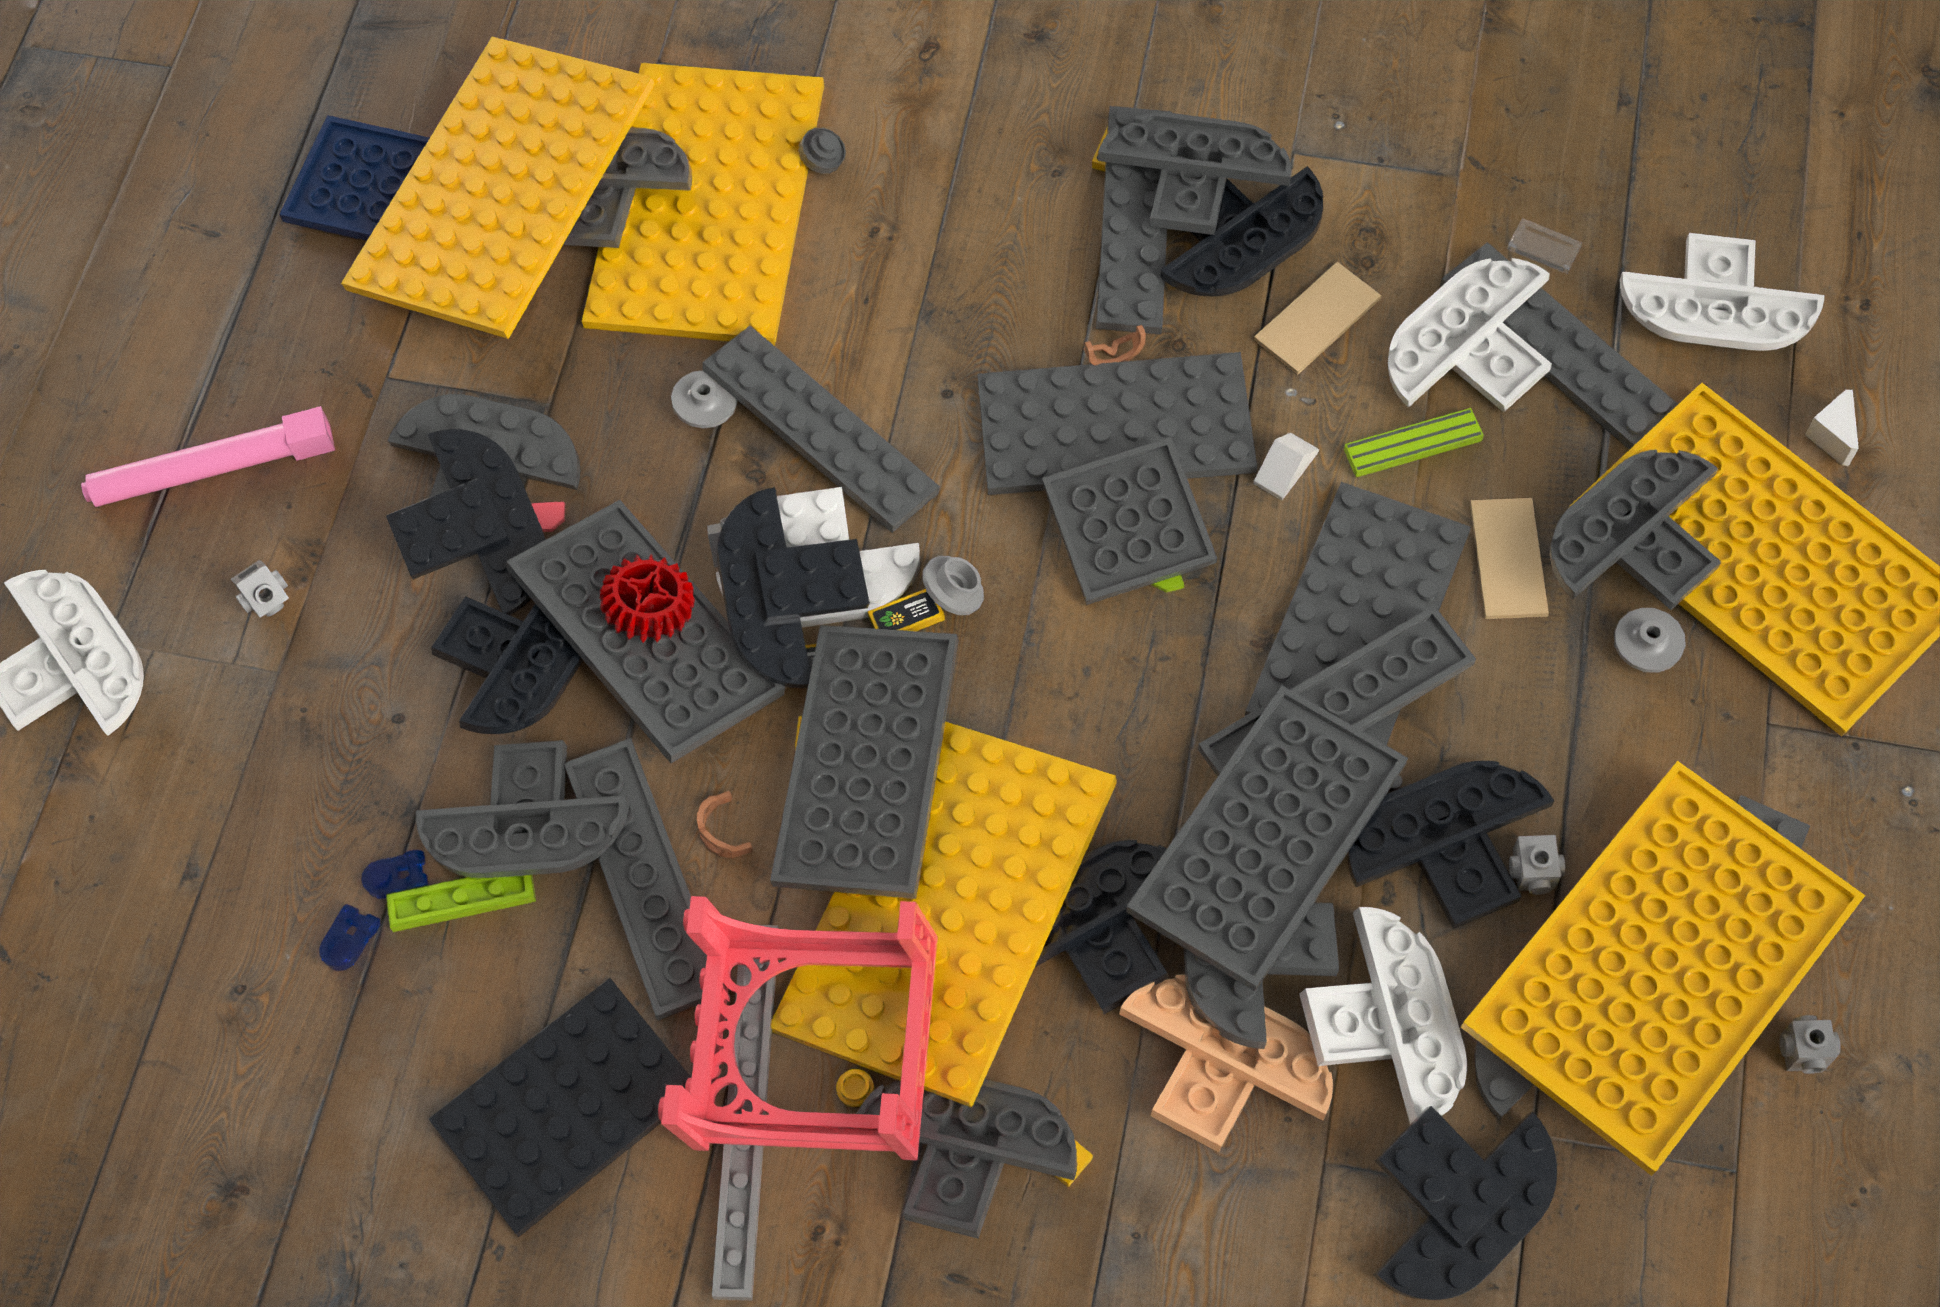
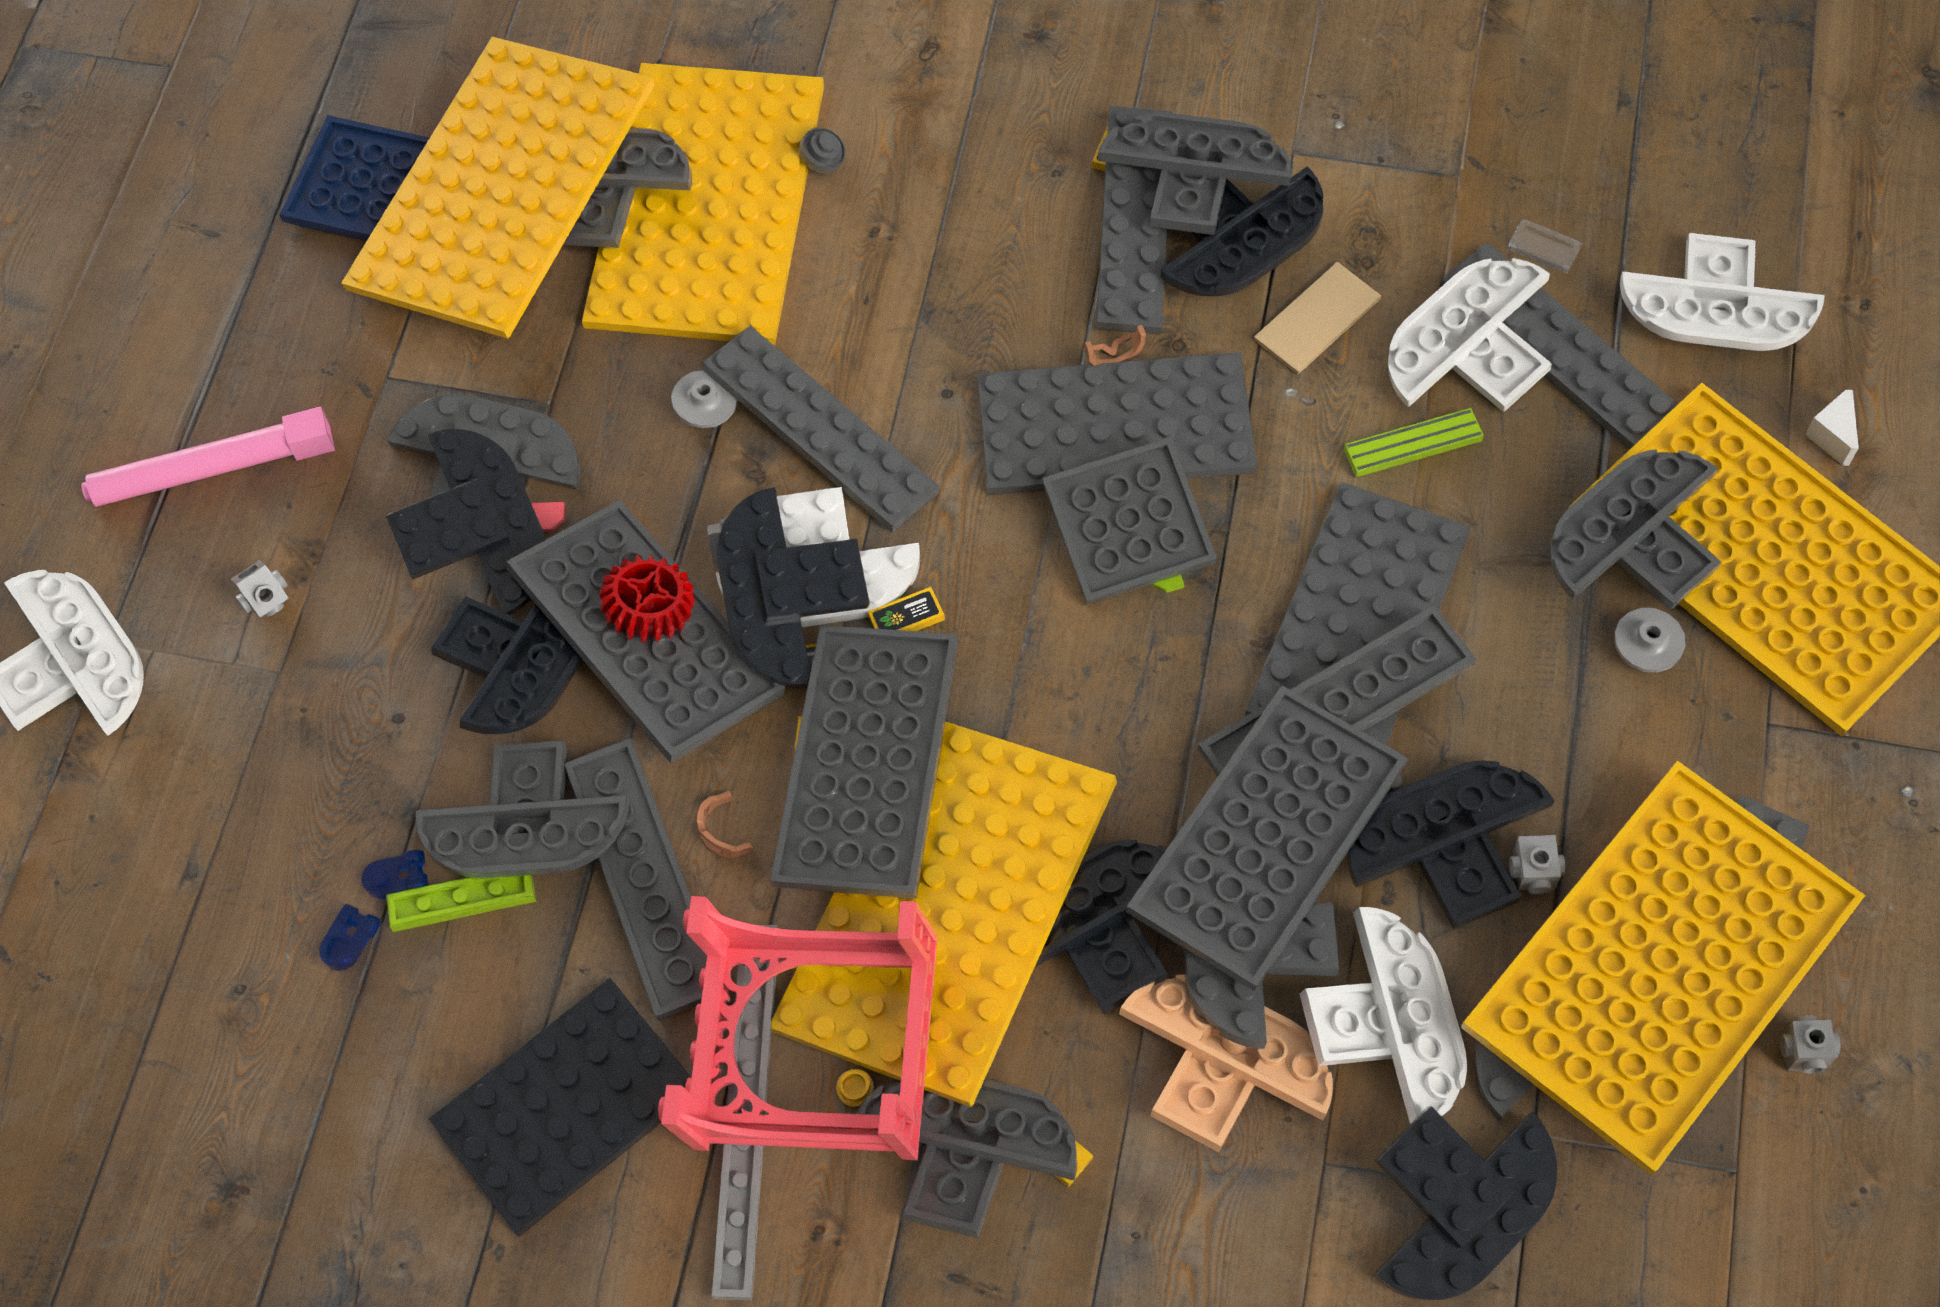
(953, 584): light grey piece -> none
(1284, 465): white slope -> none
(1509, 558): tan piece -> none

